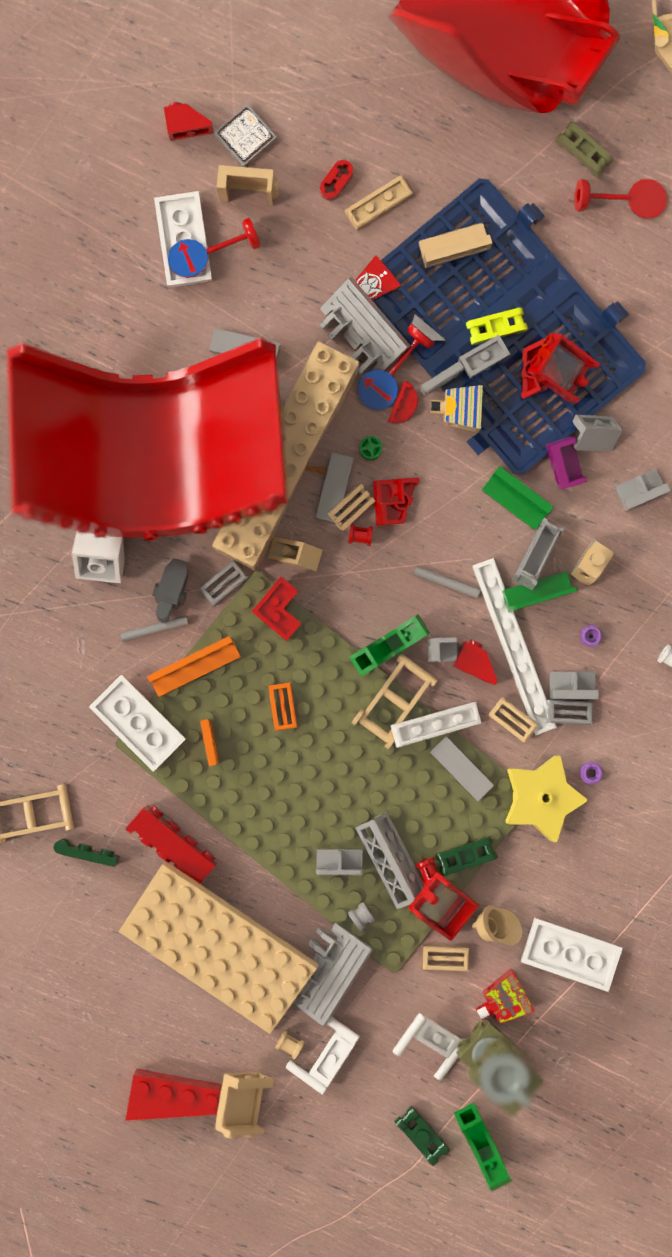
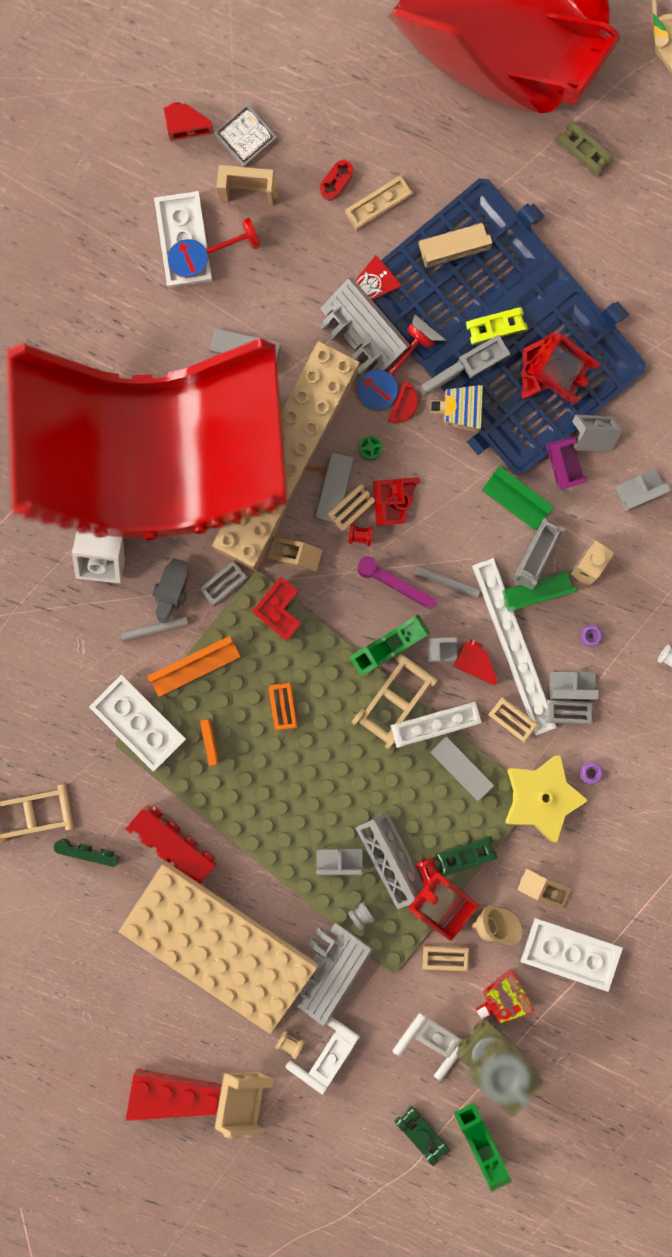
(368, 568): none -> magenta piece
(544, 889): none -> tan slope
(645, 197): red piece -> none

